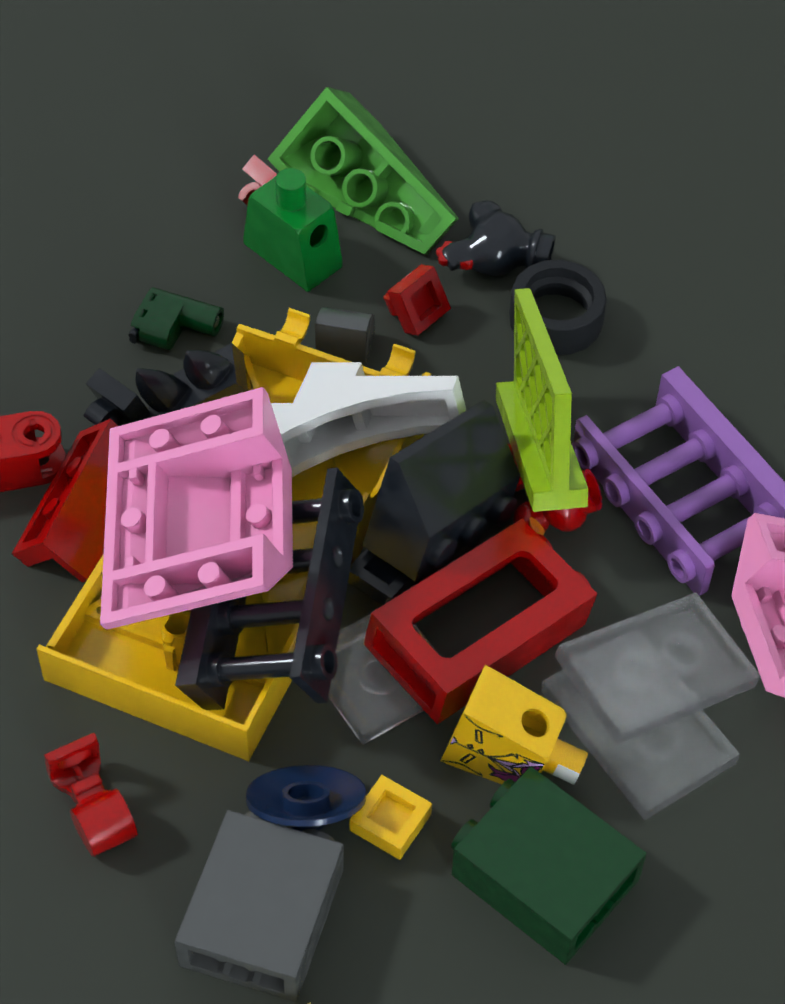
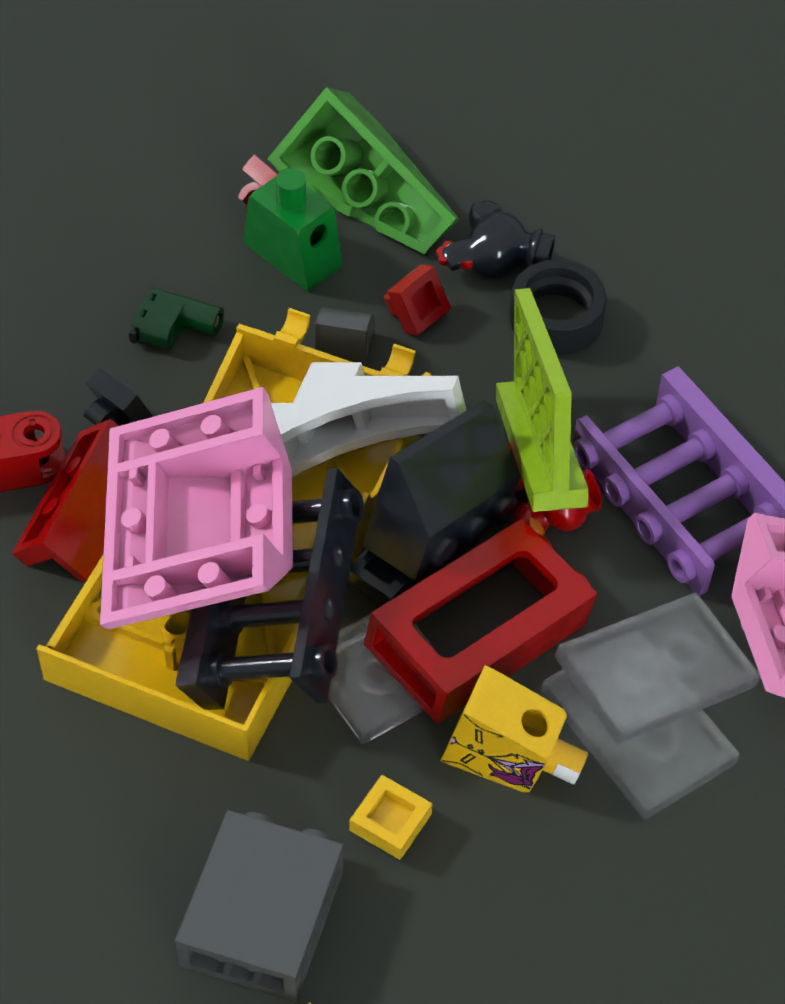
(100, 813): red leg -> none
(203, 379): black tile -> none
(306, 796): dark blue dish -> none
(546, 863): dark green brick -> none

